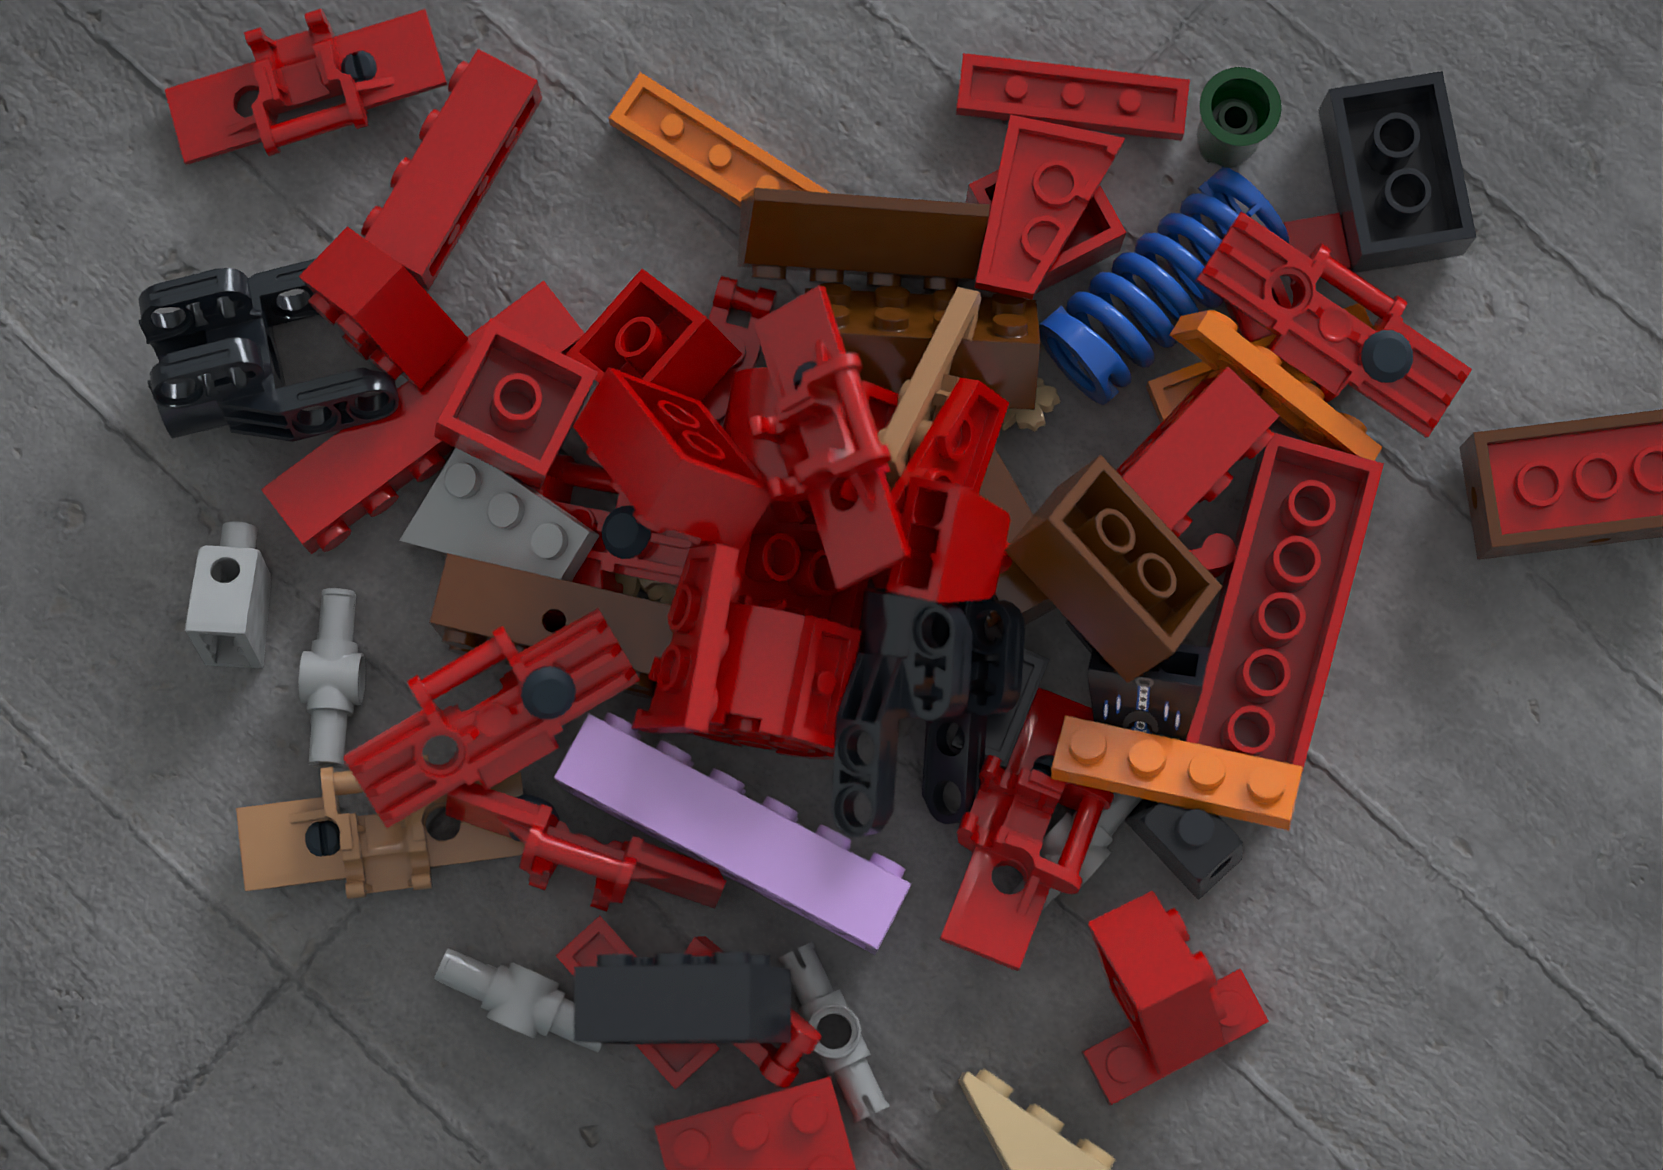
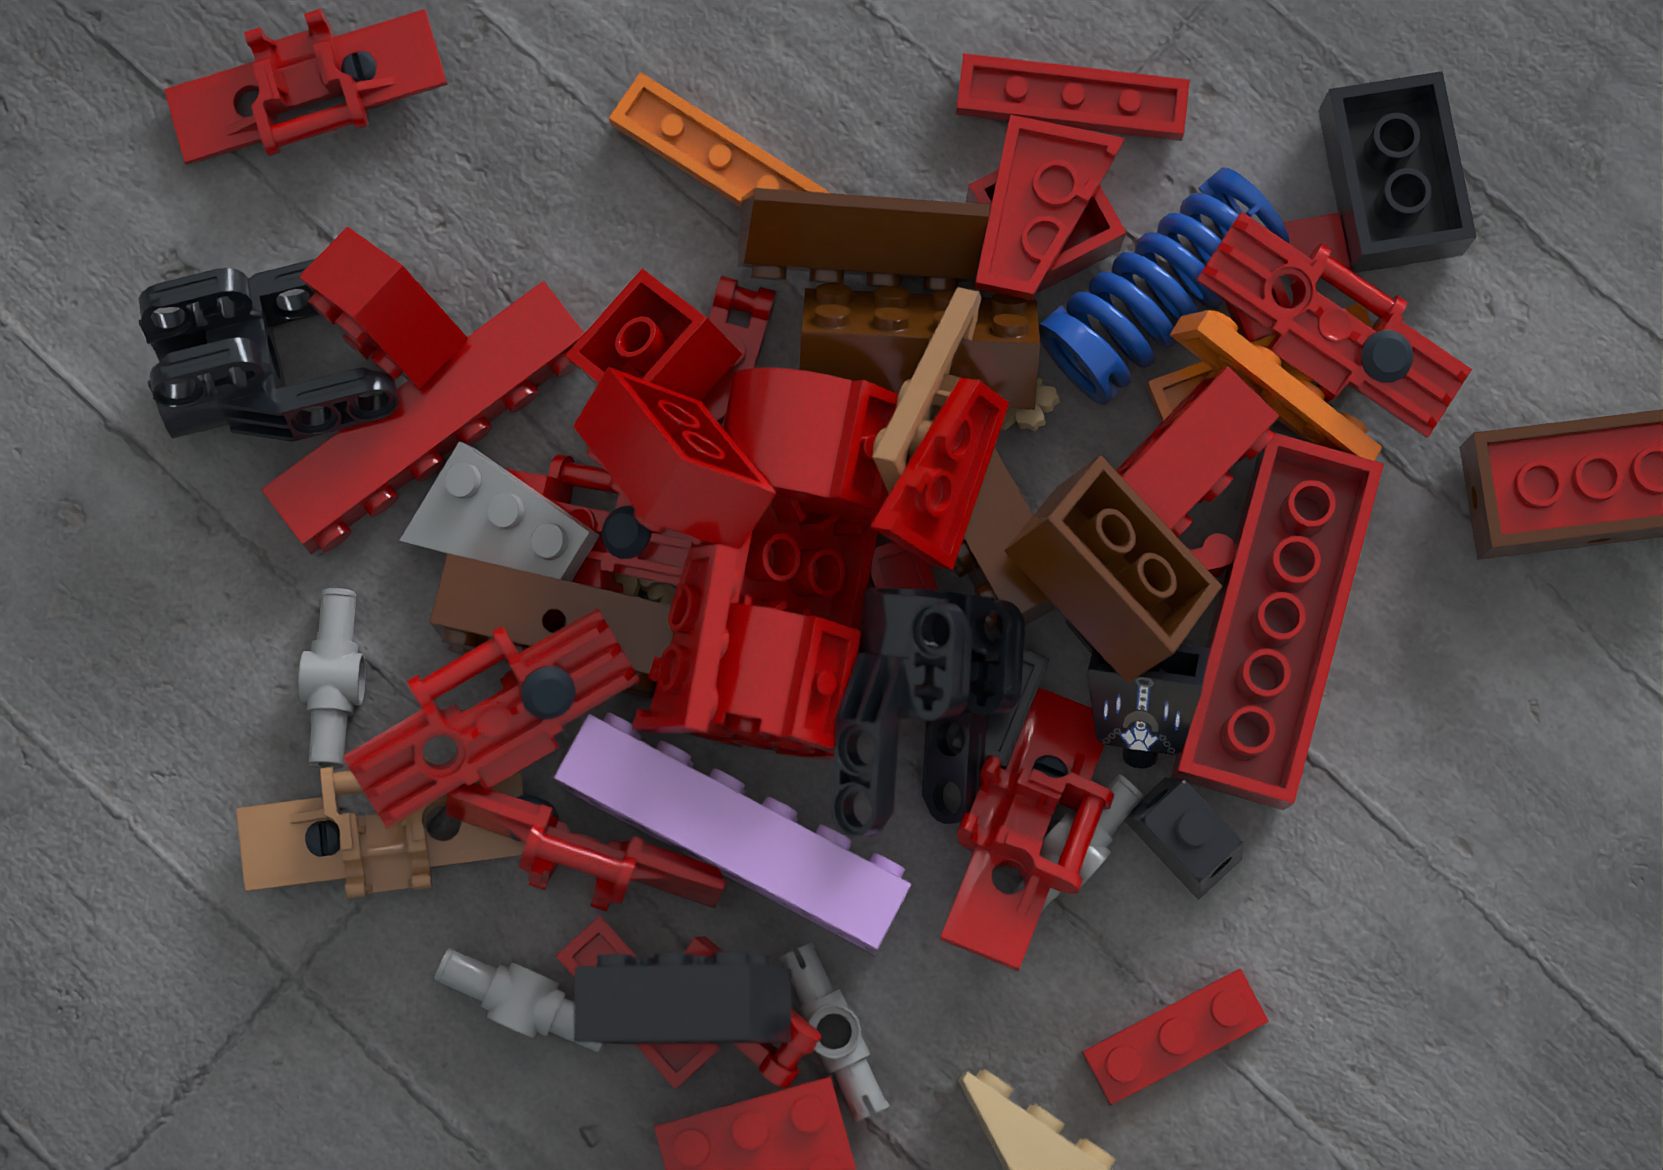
(230, 600): light grey torso -> none
(453, 165): red brick -> none
(514, 403): red brick -> none
(810, 381): red piece -> none
(952, 543): red torso -> none
(1160, 982): red brick -> none
(1177, 772): orange plate -> none
(1236, 114): dark green plant -> none

